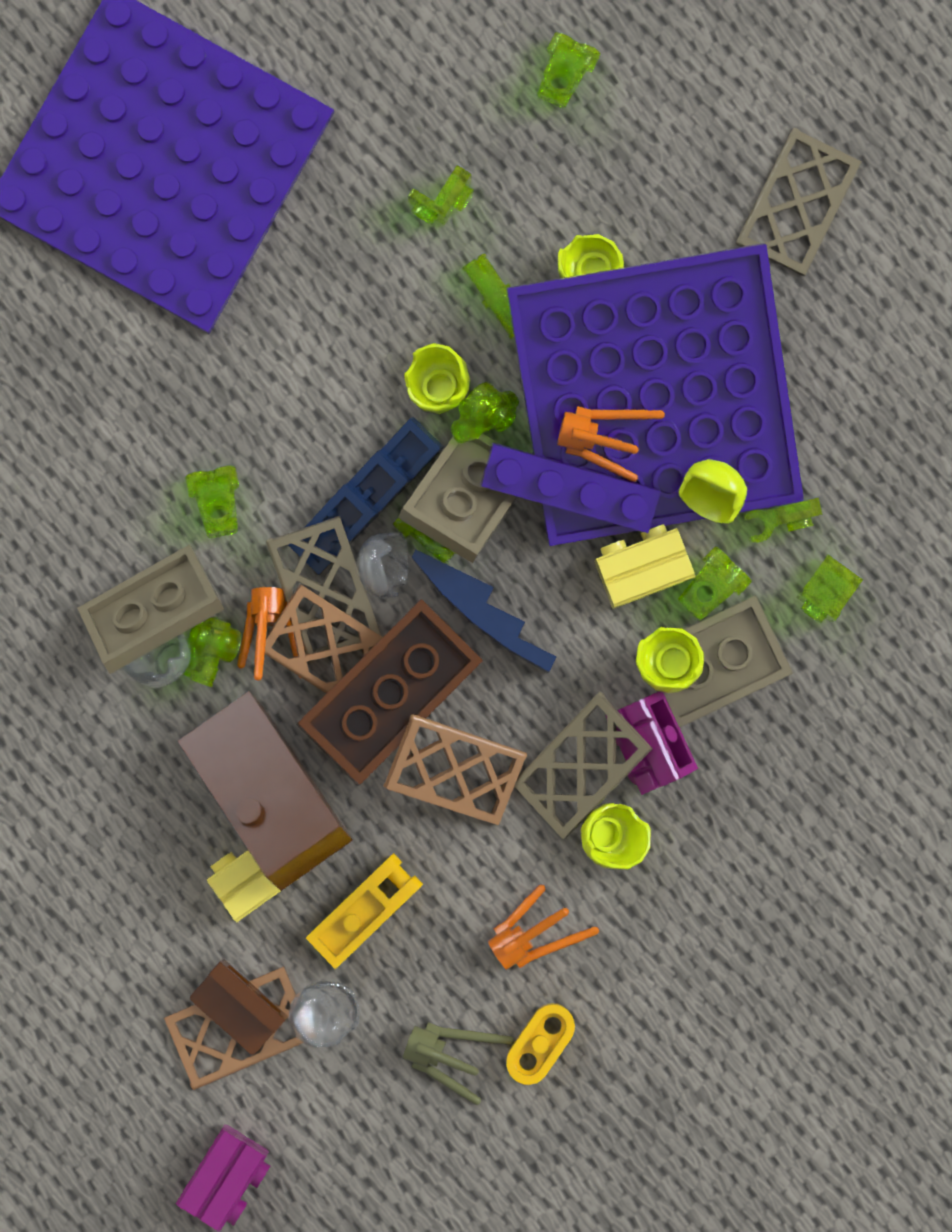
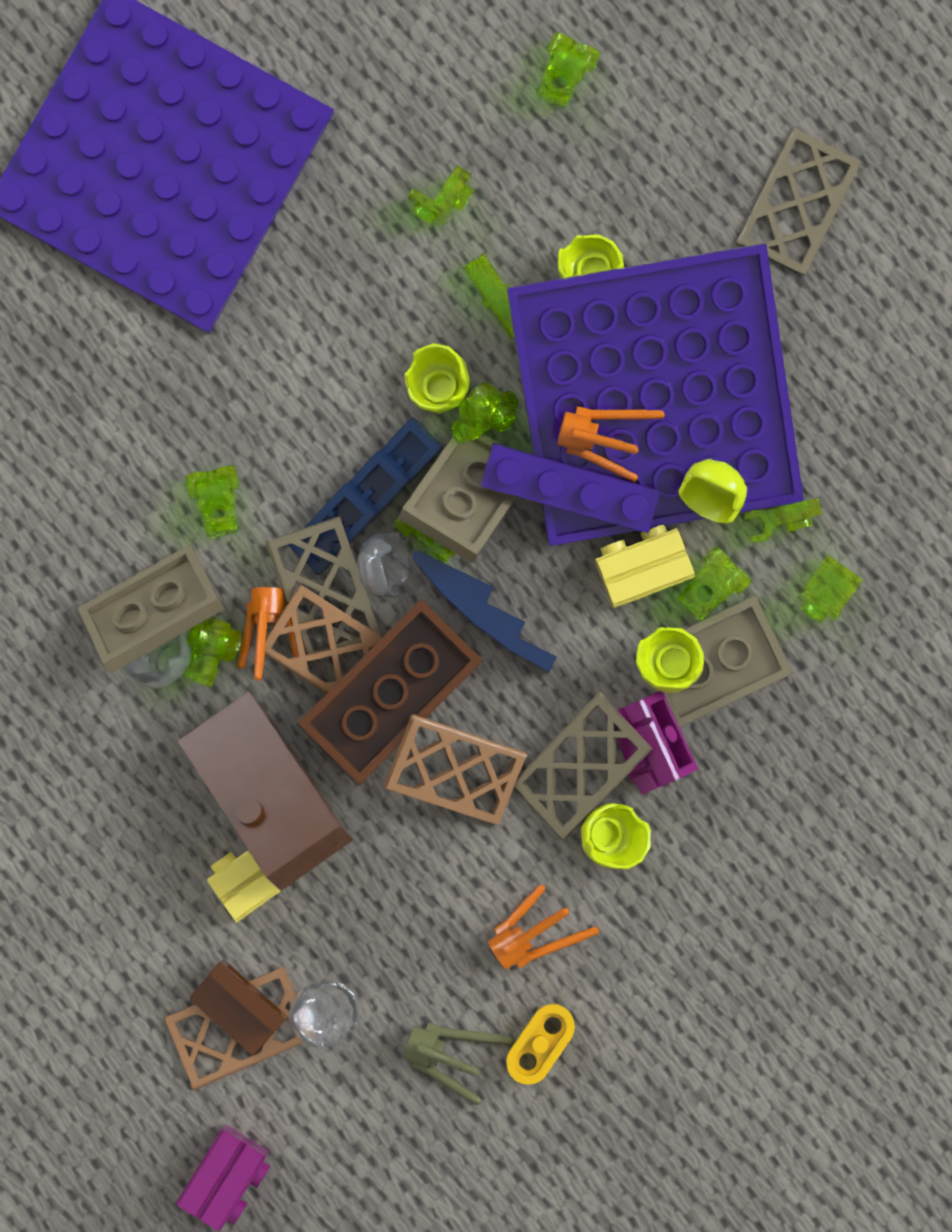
(362, 912): yellow plate -> none

